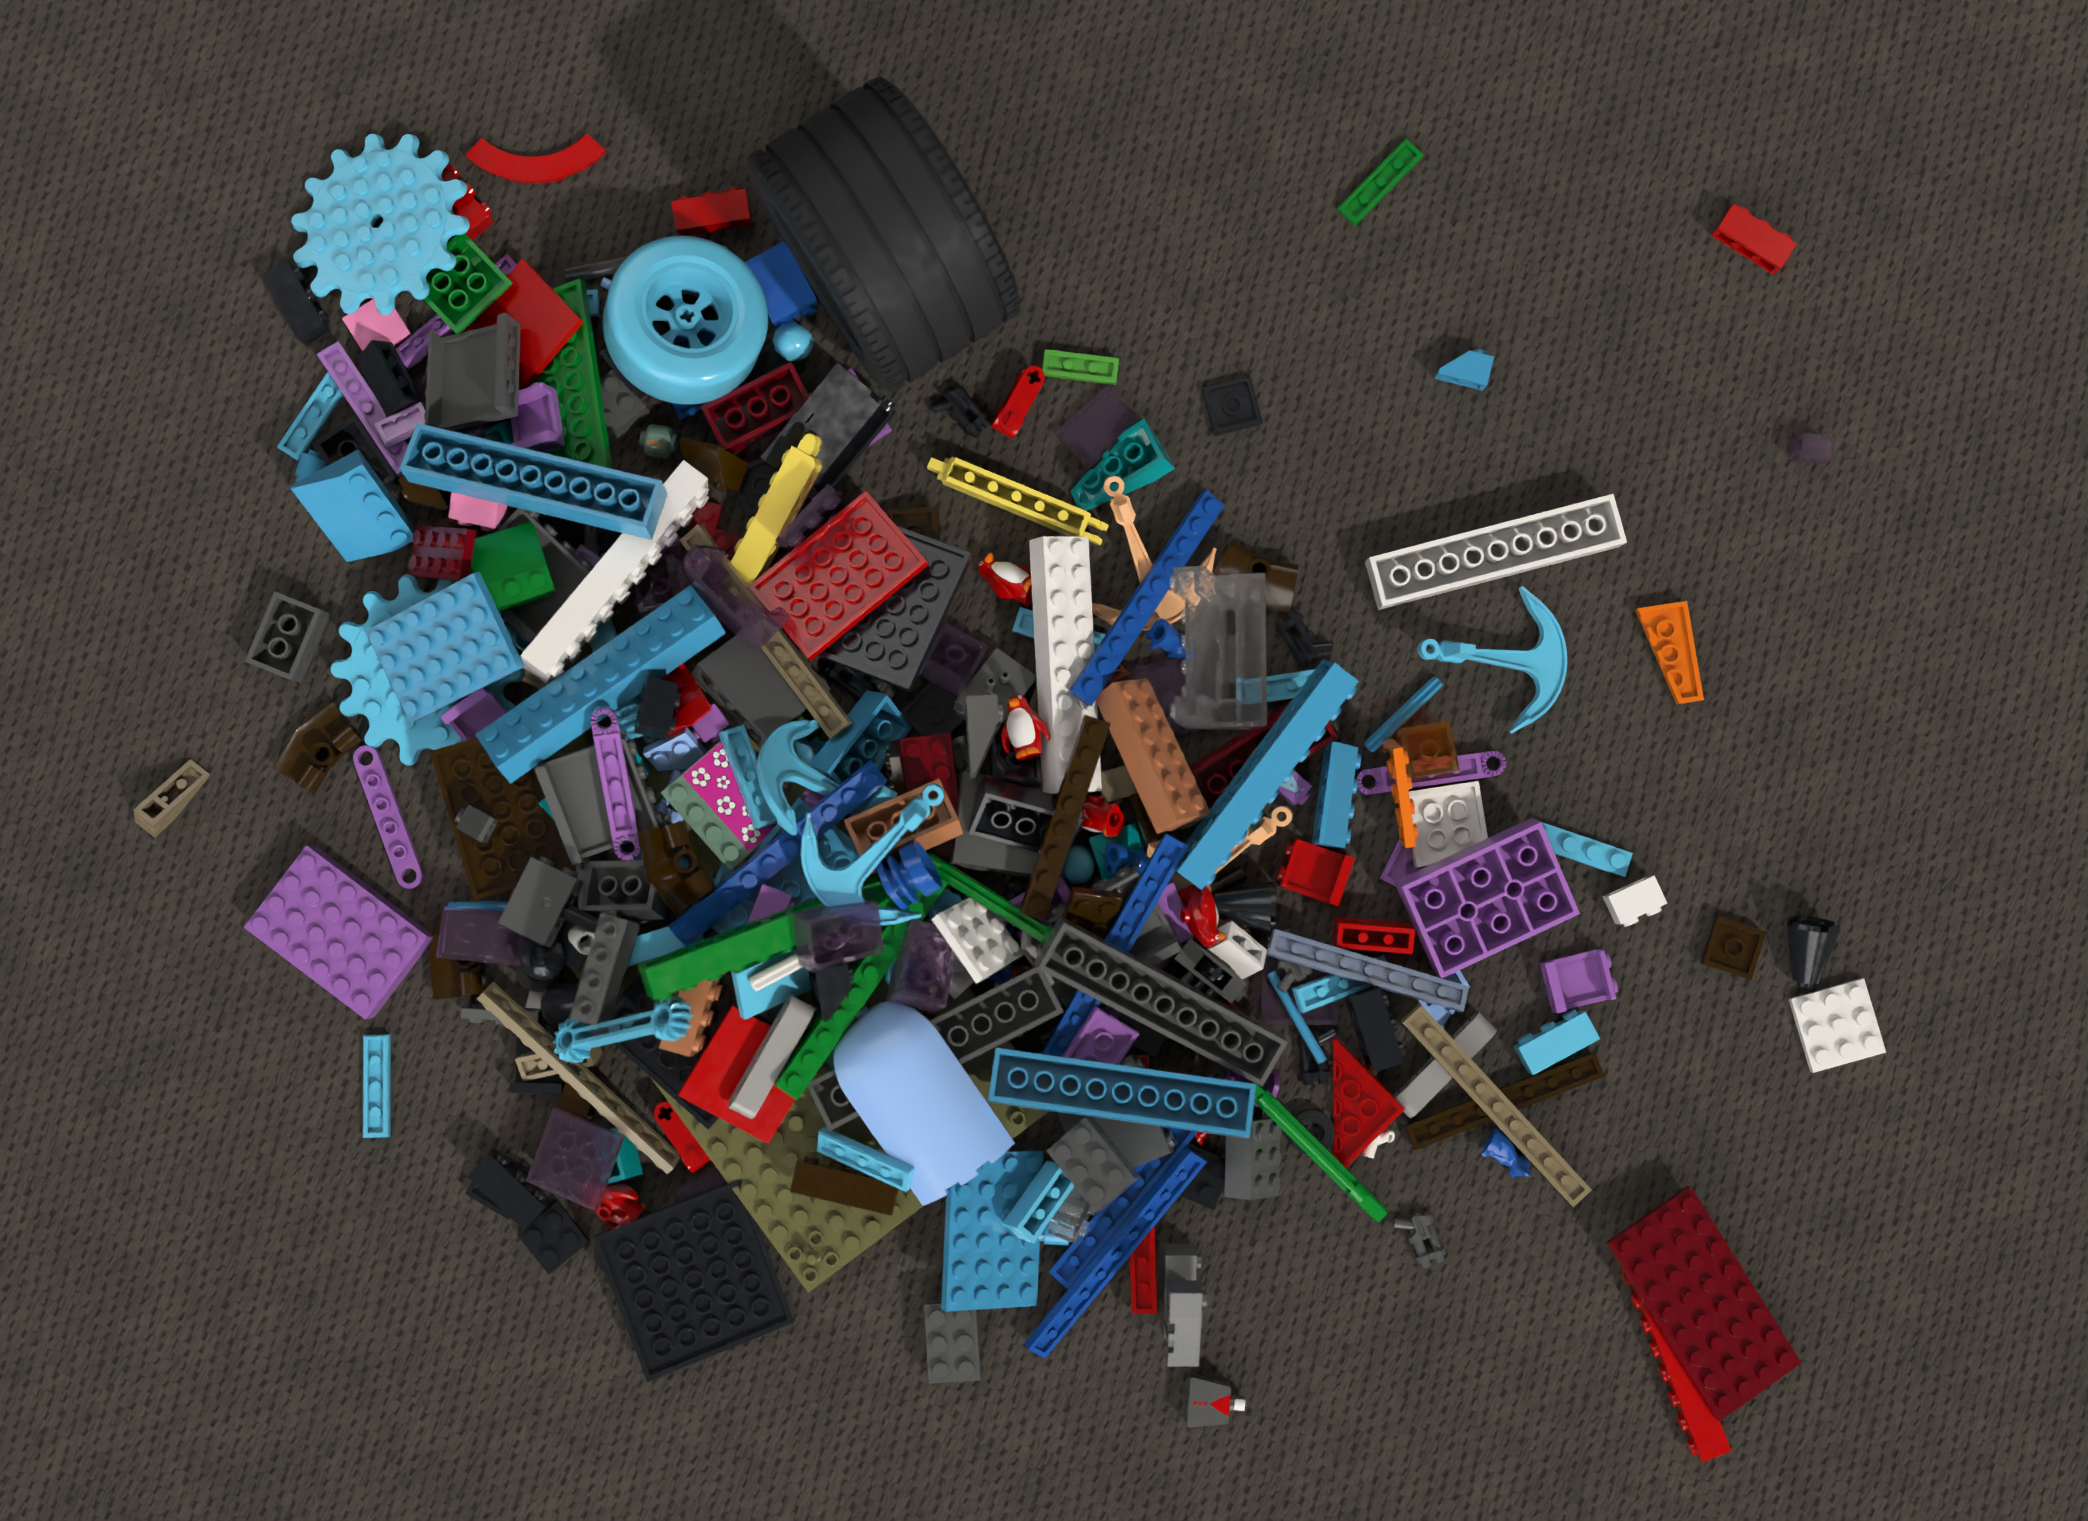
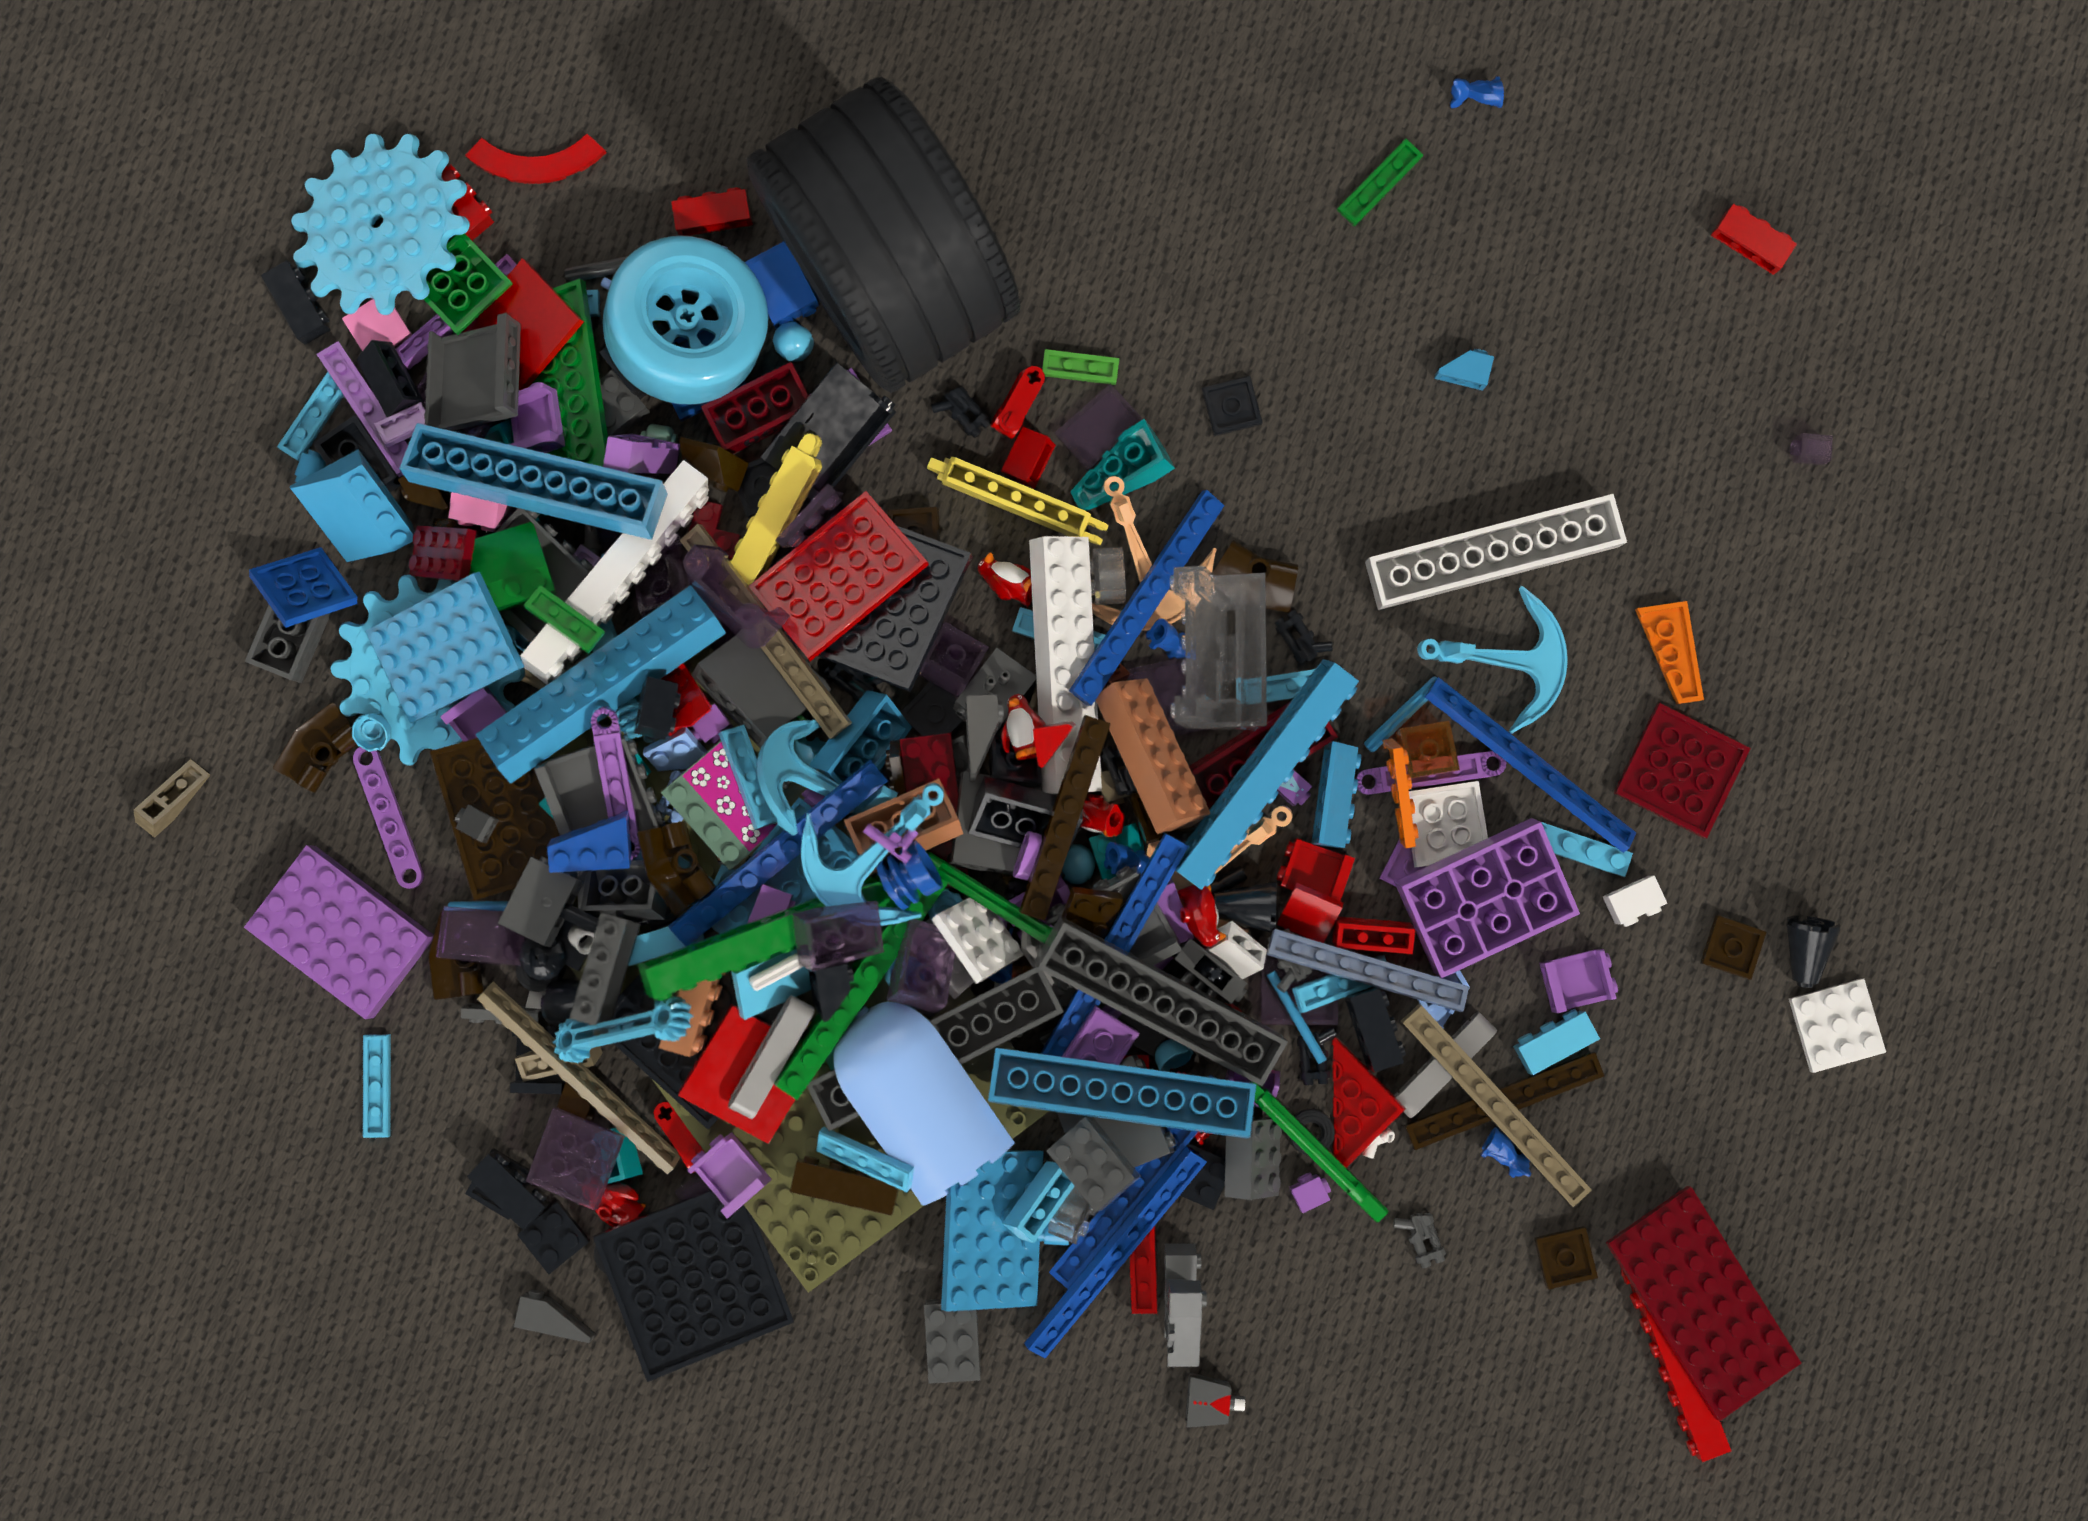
(303, 587): none -> blue plate
(371, 732): none -> medium azure hair
(548, 1317): none -> dark grey slope
(564, 619): none -> green plate
(593, 847): none -> blue wedge
(640, 454): none -> medium lavender wedge
(730, 1172): none -> medium lavender panel
(893, 841): none -> medium lavender hose
(1027, 855): none -> medium lavender beam
(1028, 457): none -> red brick
(1049, 739): none -> red slope
(1108, 575): none -> clear brick
(1121, 778): none -> black piece
(1172, 1055): none -> medium azure hair
(1310, 913): none -> red tile
(1310, 1192): none -> medium lavender brick
(1482, 91): none -> blue animal
(1530, 765): none -> blue plate
(1565, 1257): none -> dark brown plate
(1682, 770): none -> dark red plate

